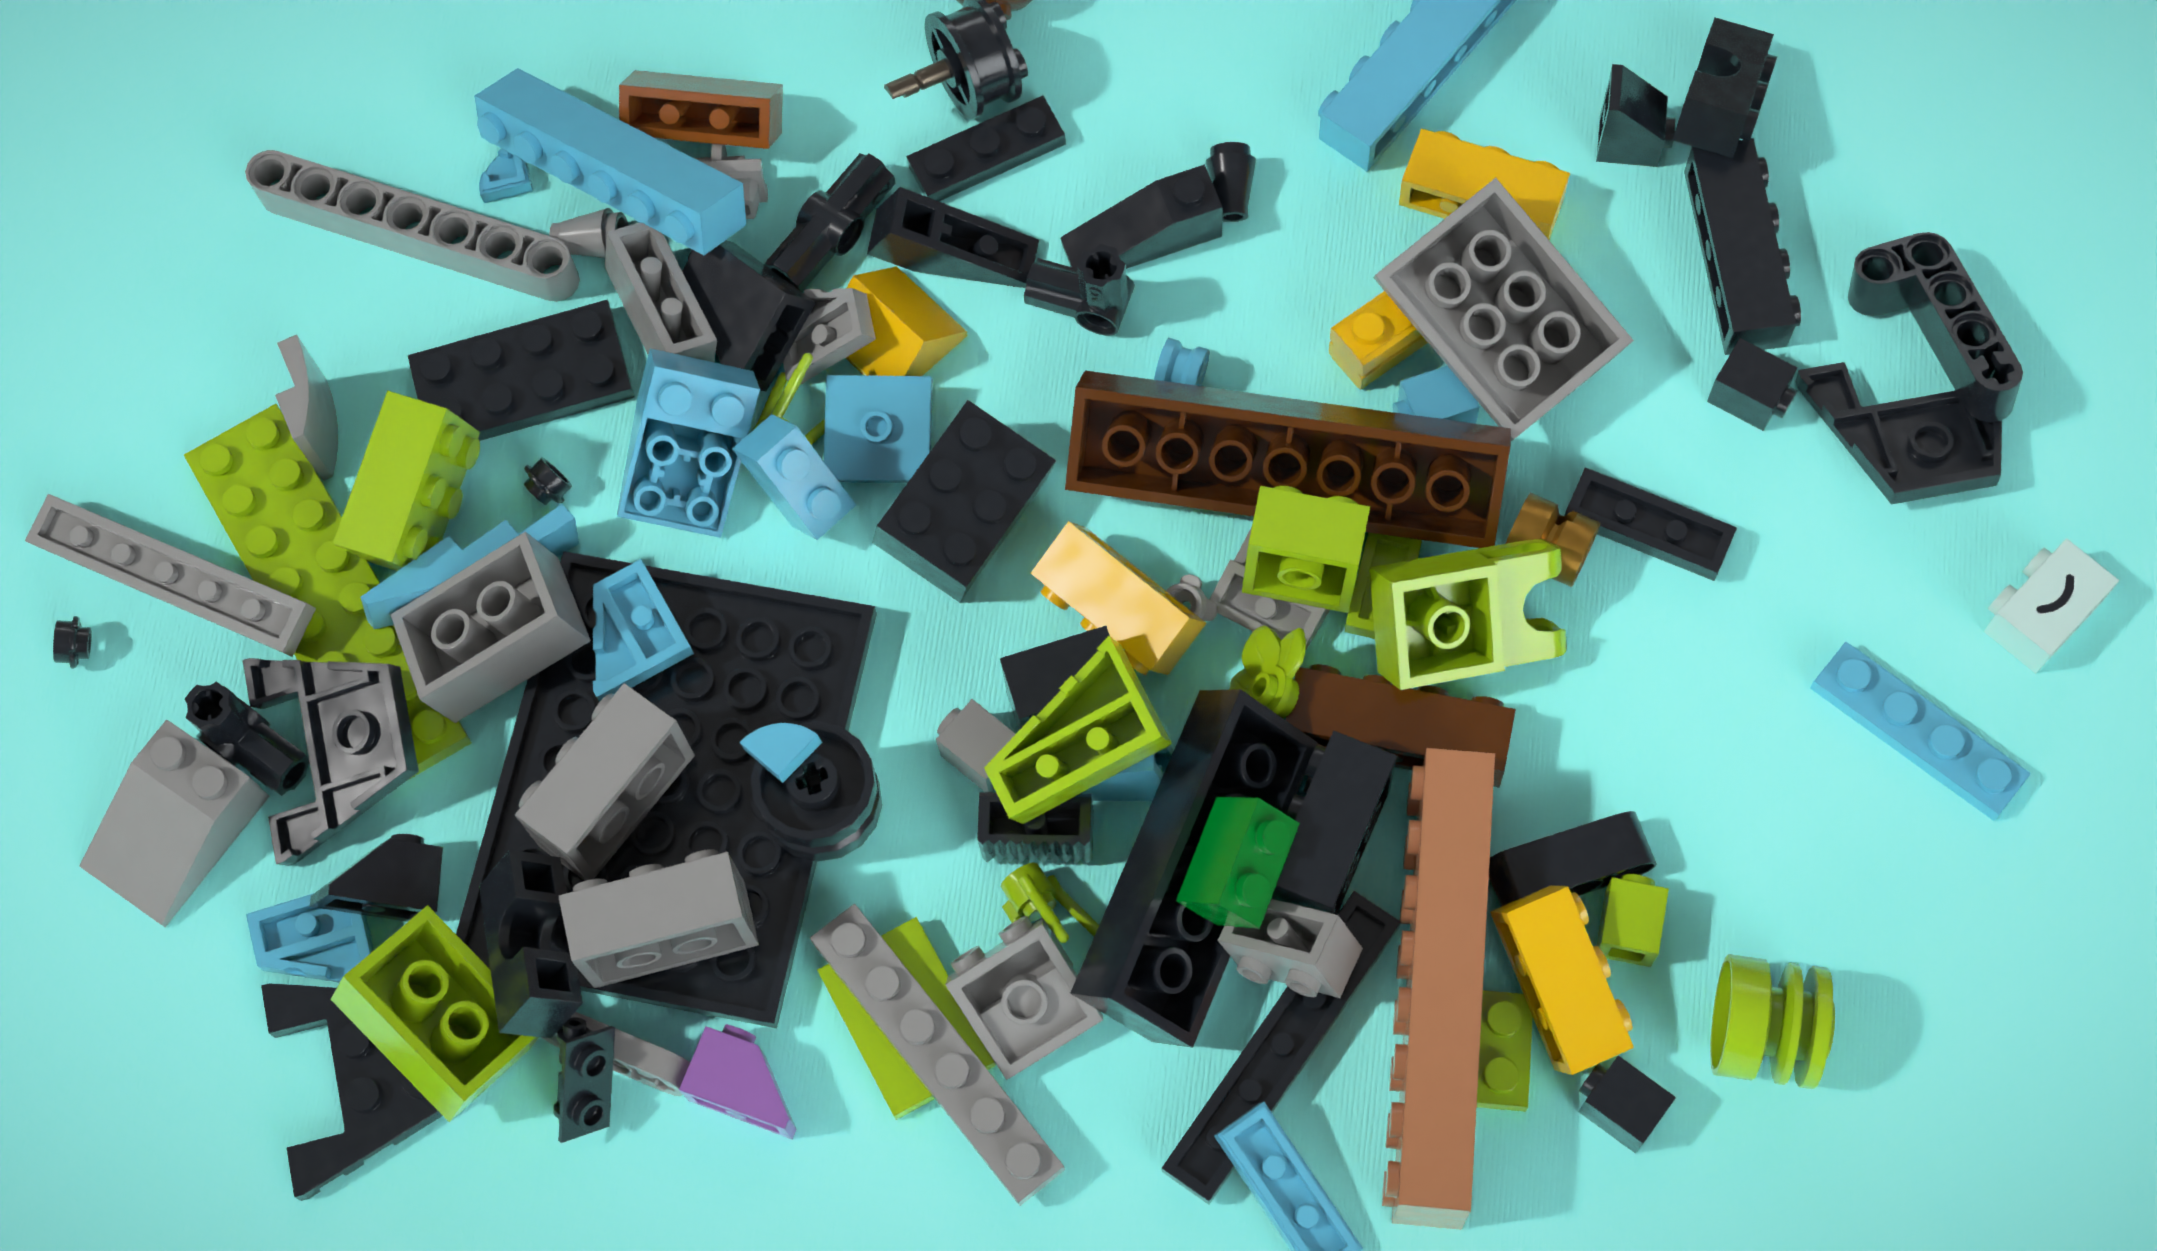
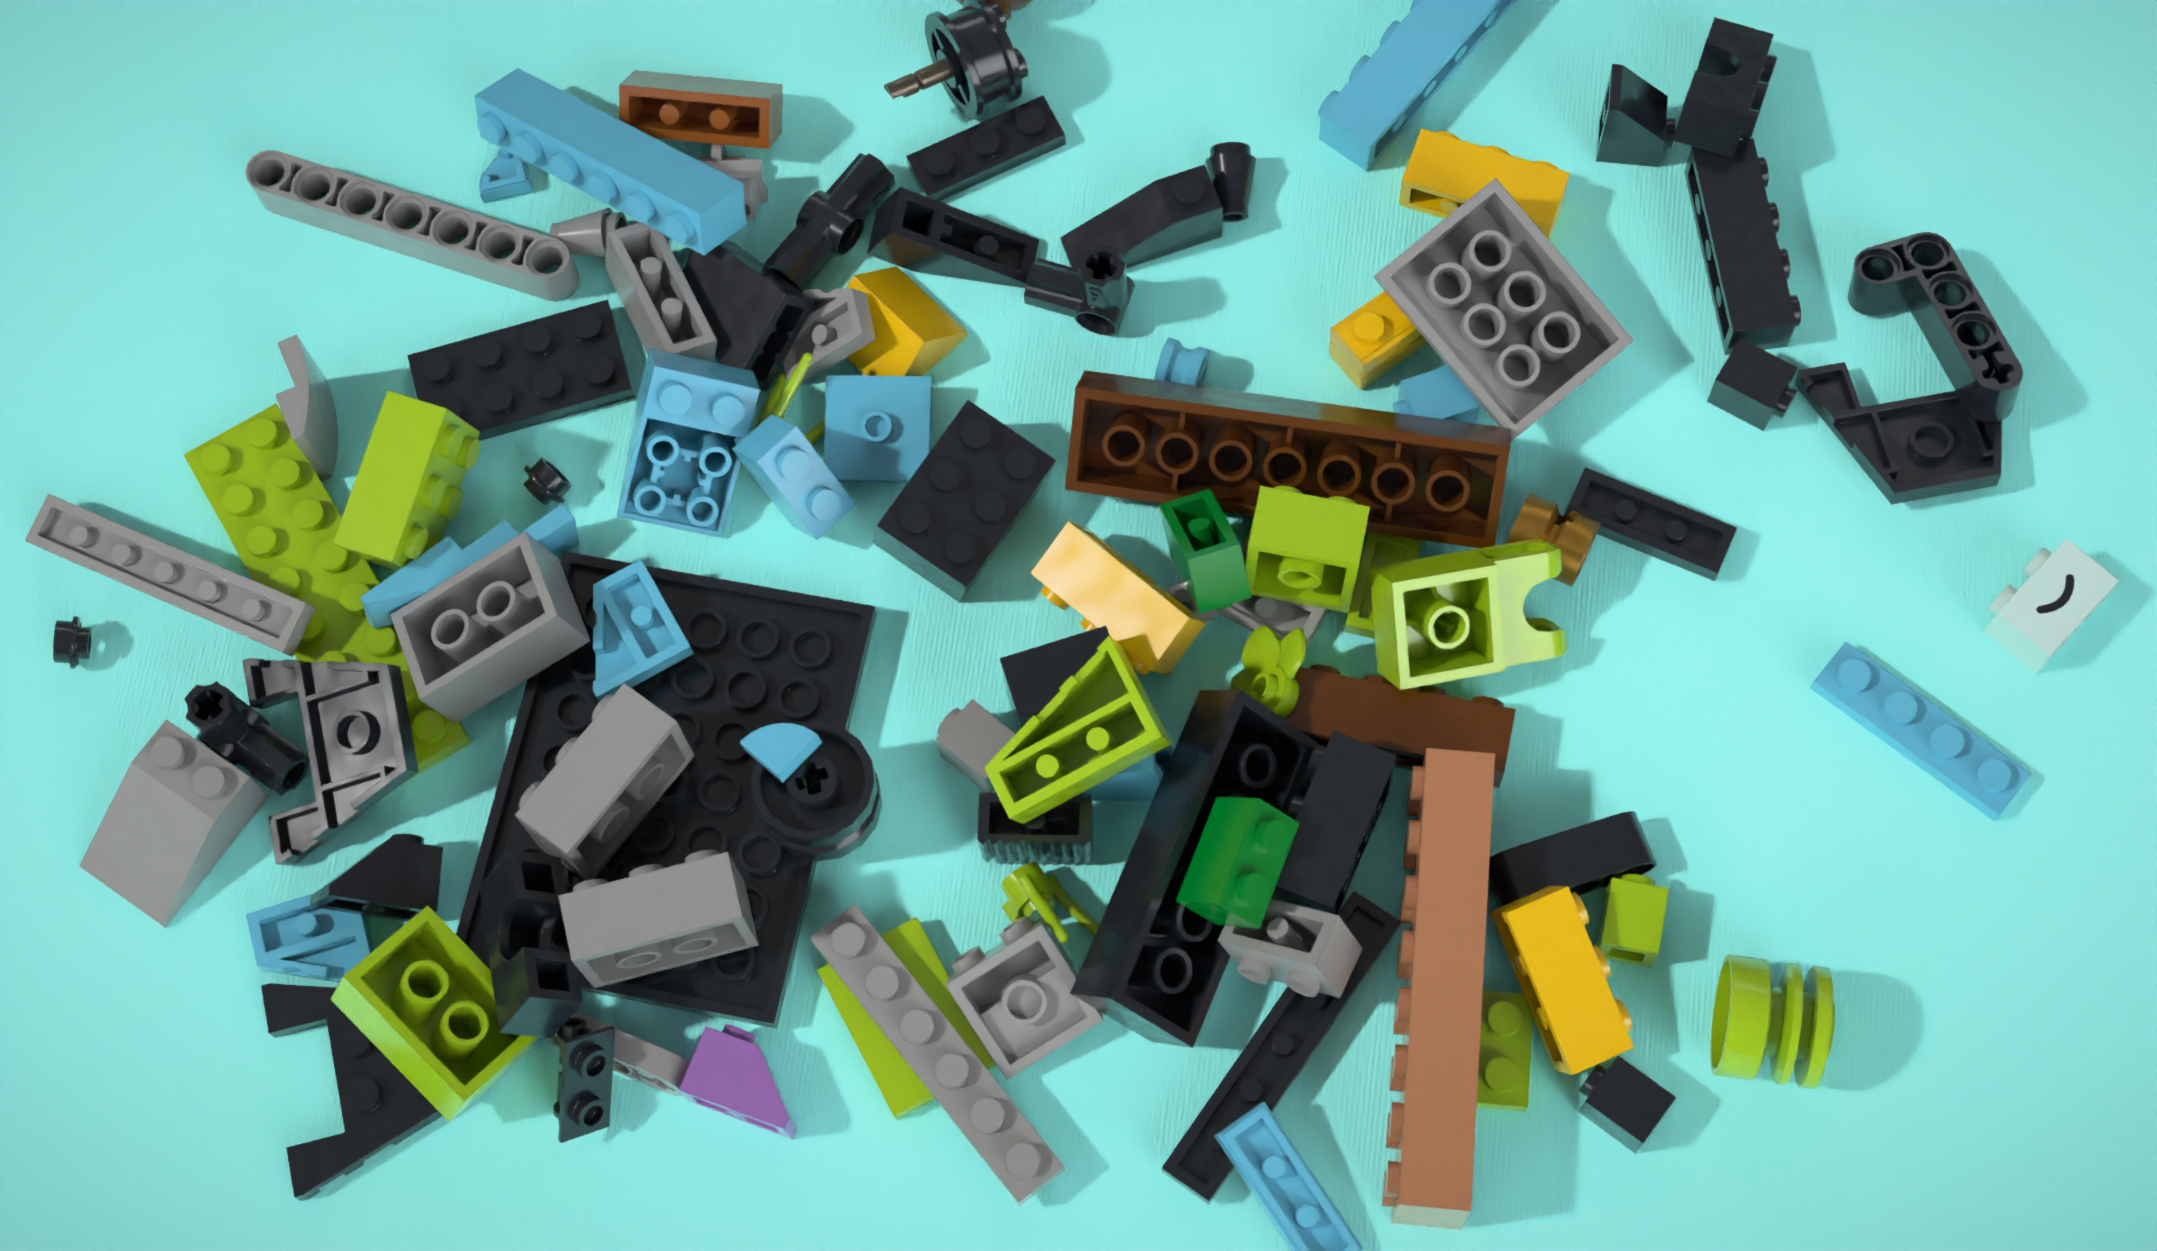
(1205, 551): none -> green brick

